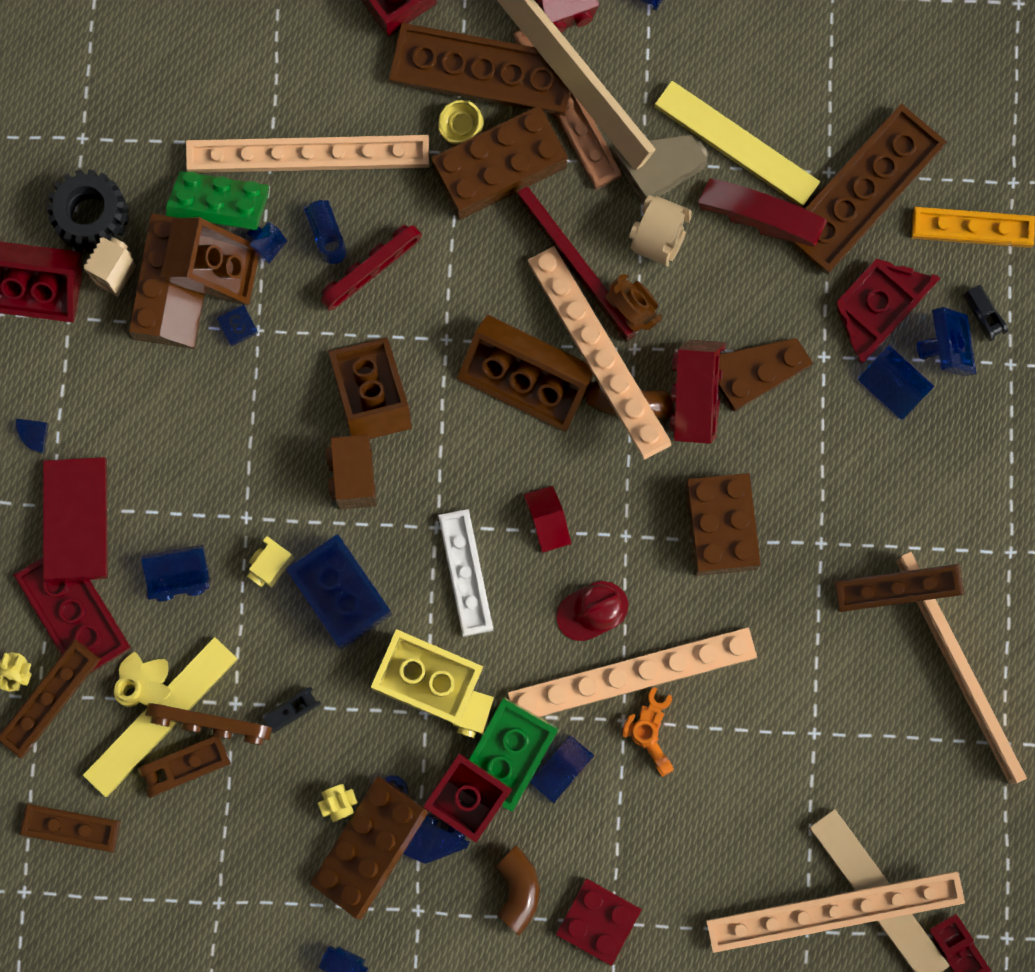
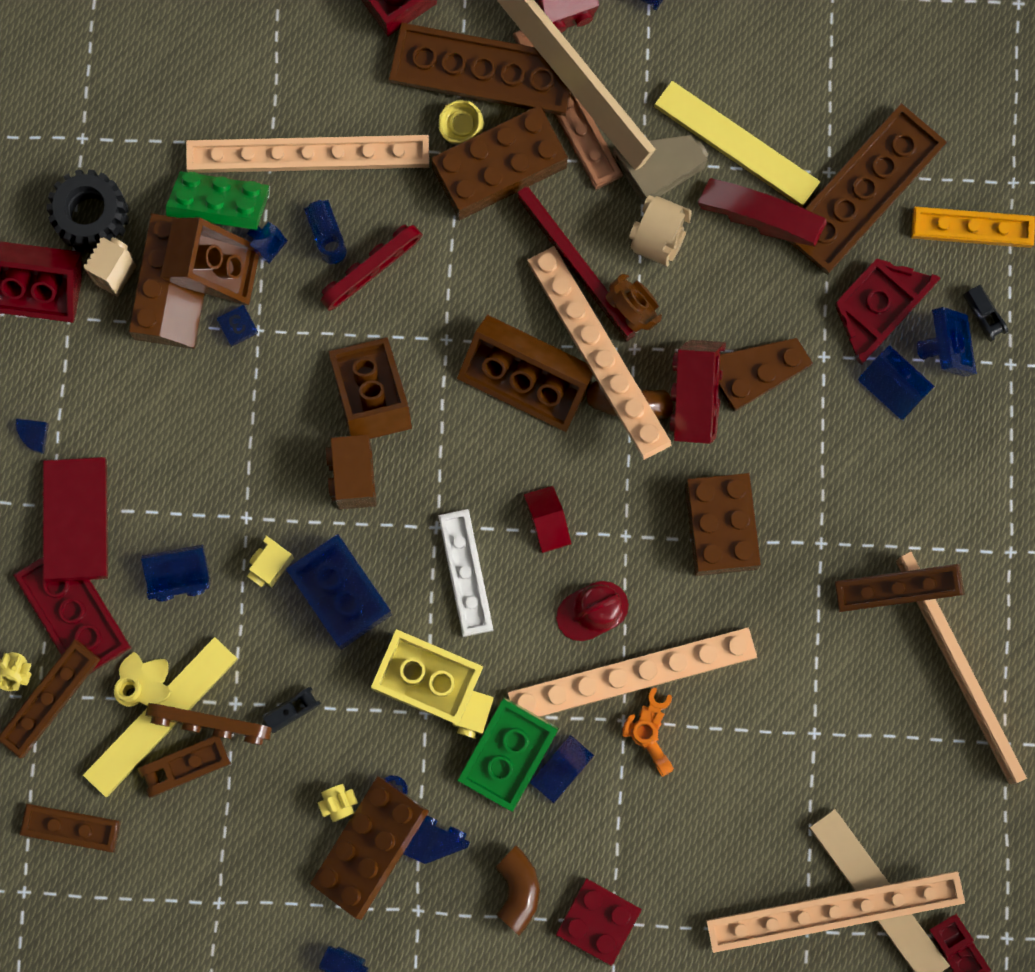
(467, 797): dark red slope -> none

